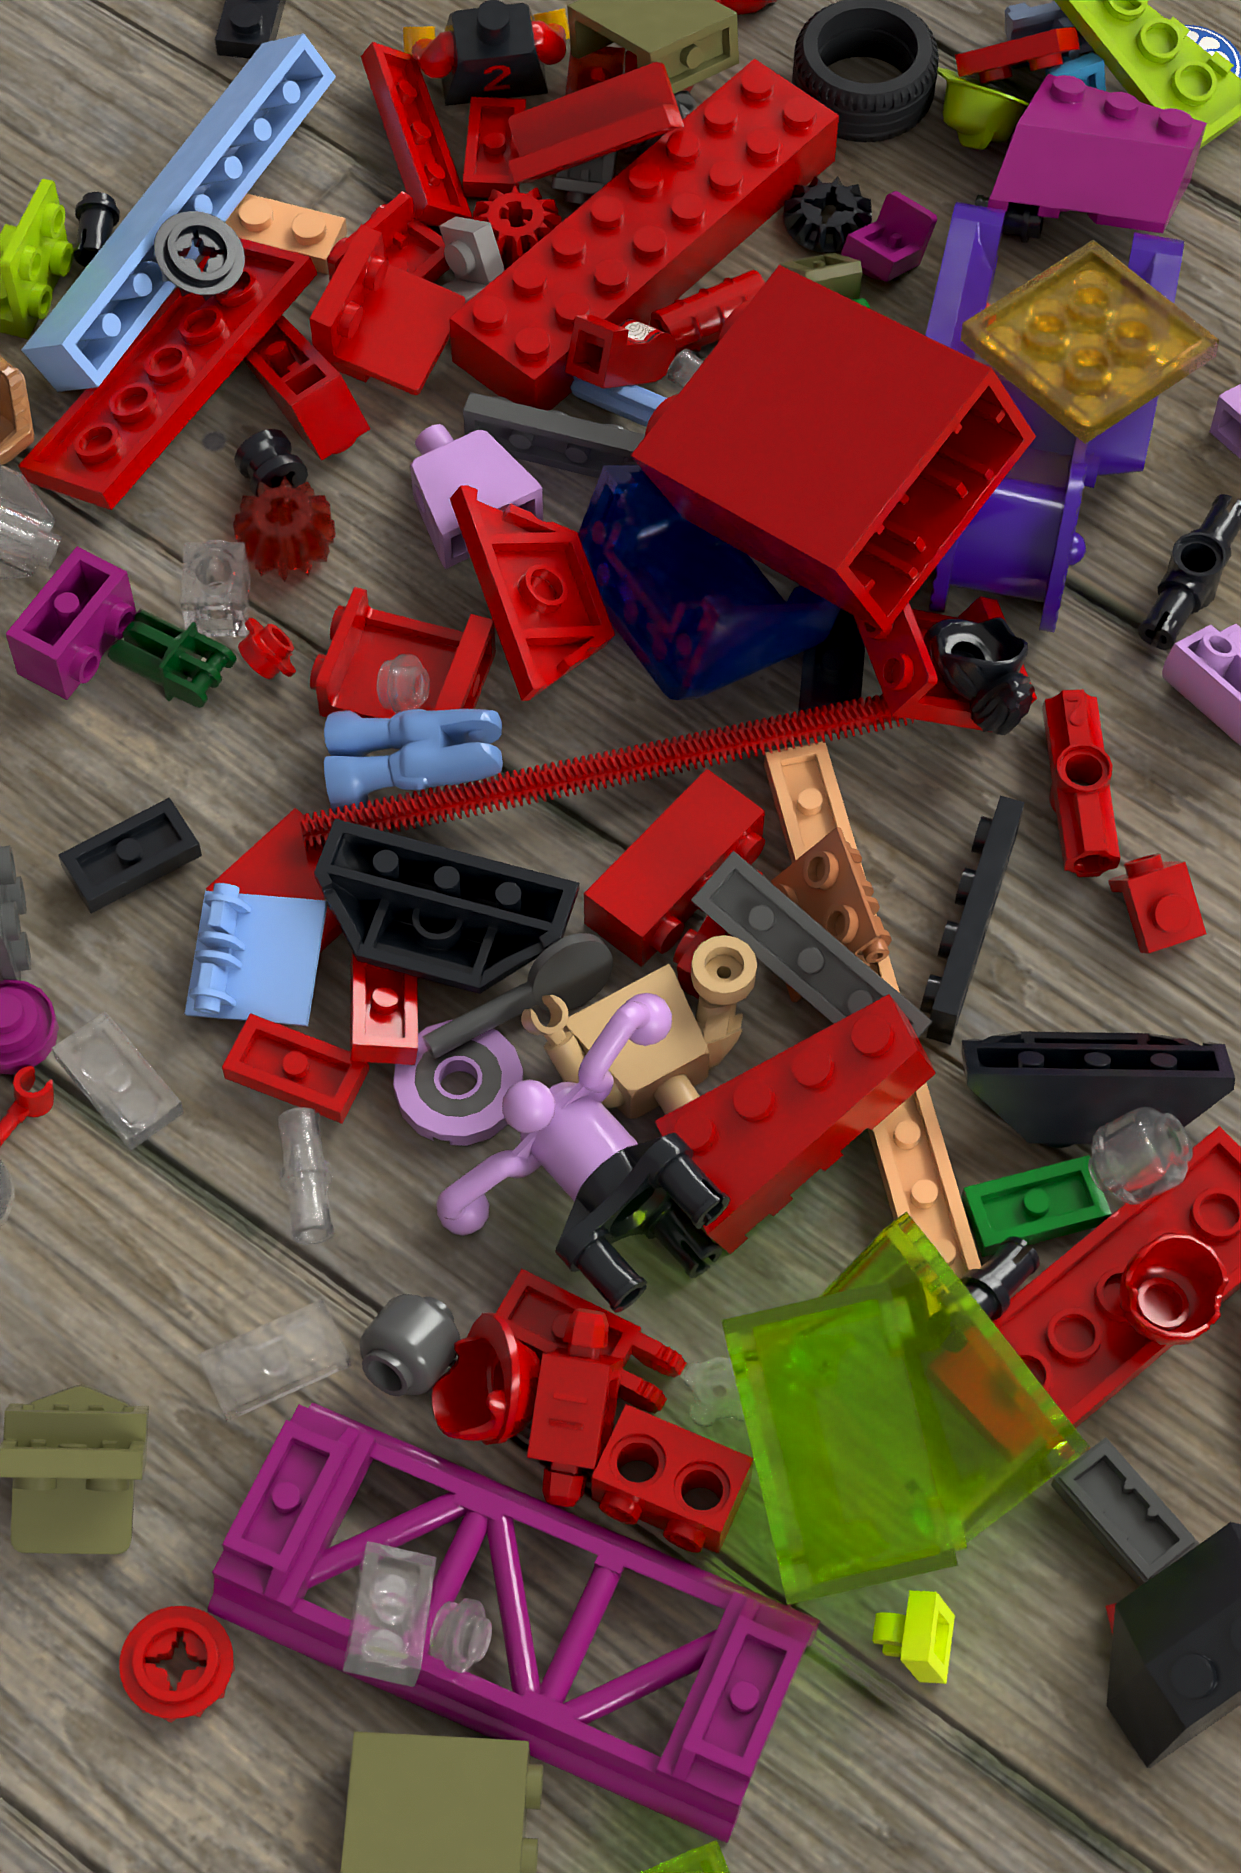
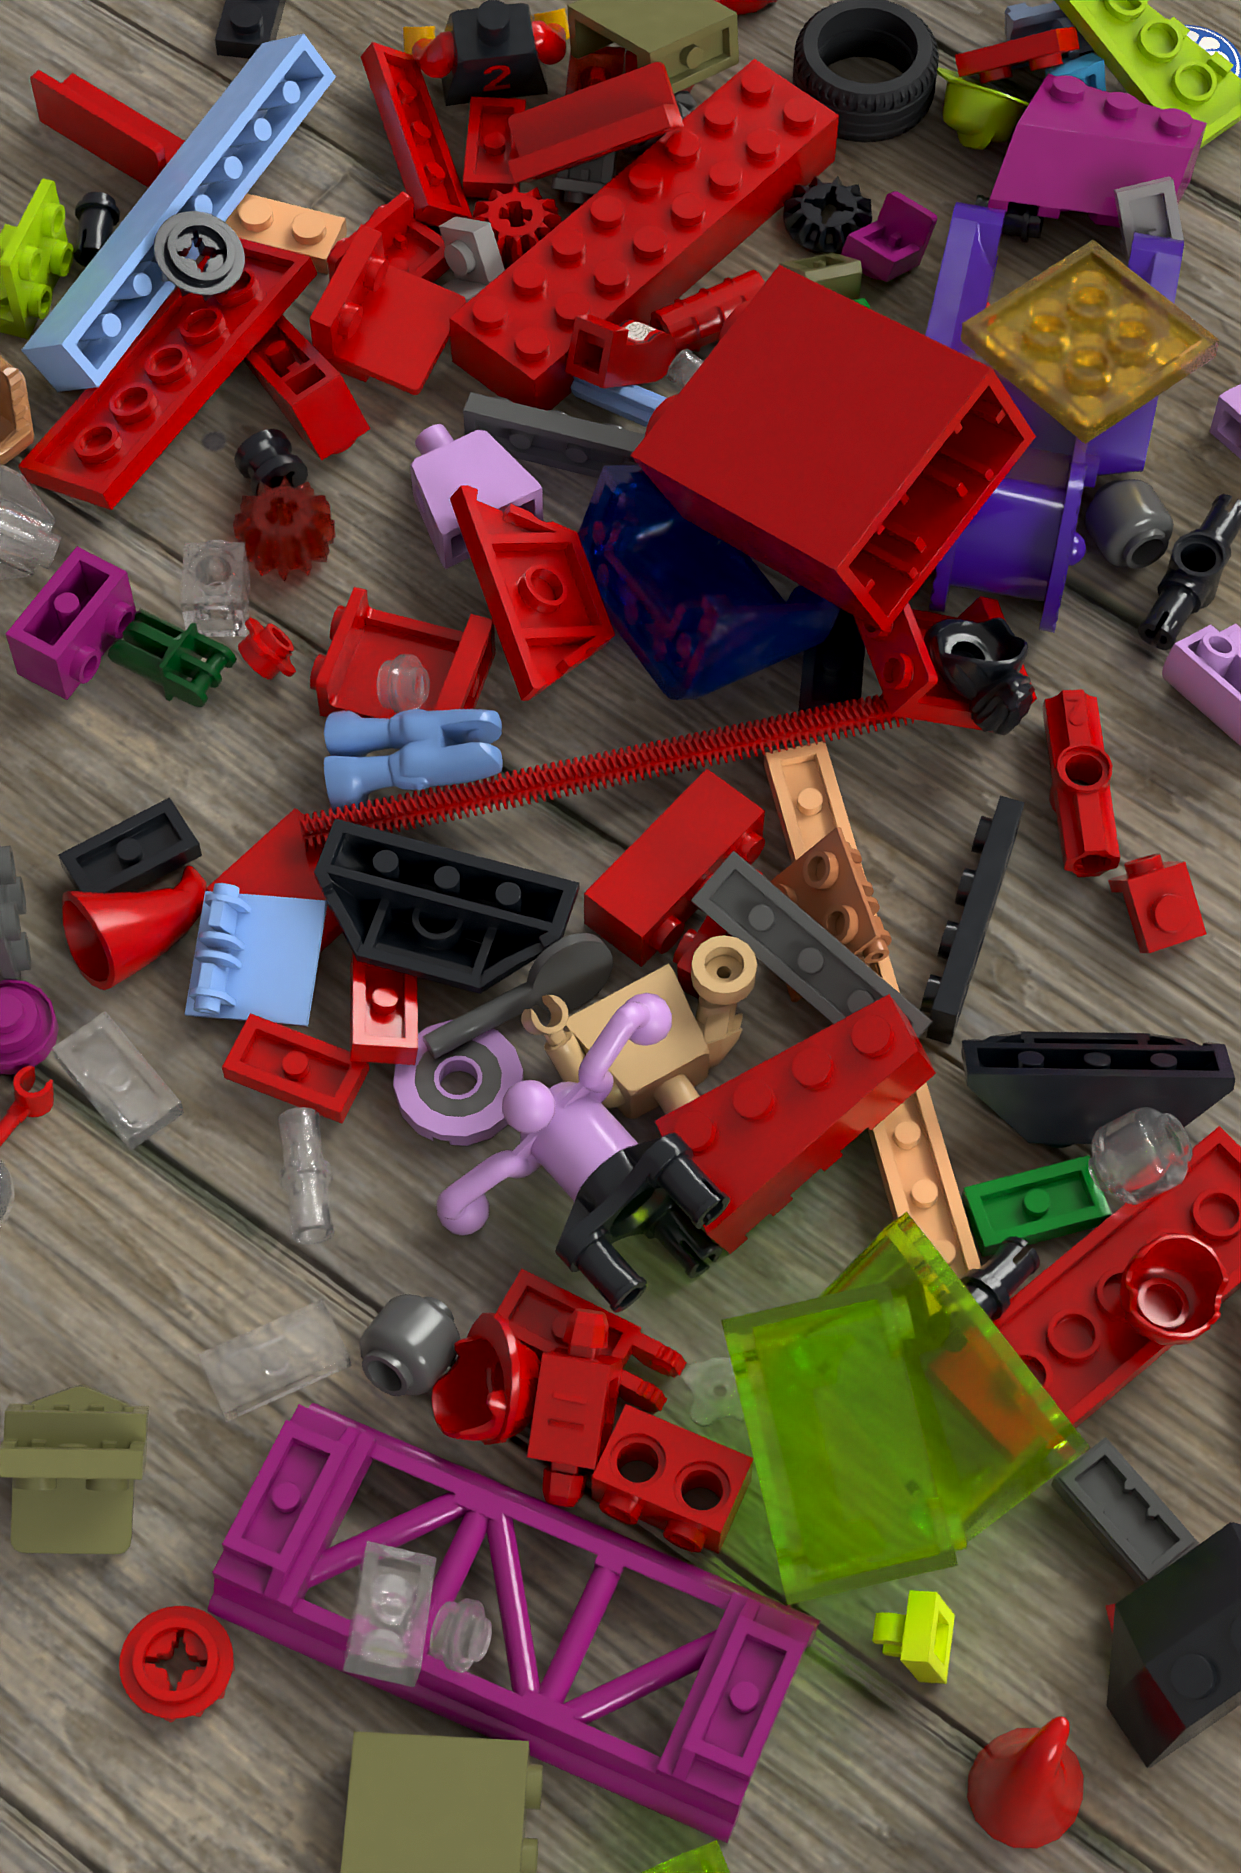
(104, 126): none -> red panel
(128, 930): none -> red hat
(1027, 1785): none -> red hat
(1129, 523): none -> dark grey head
(1148, 210): none -> light grey bracket

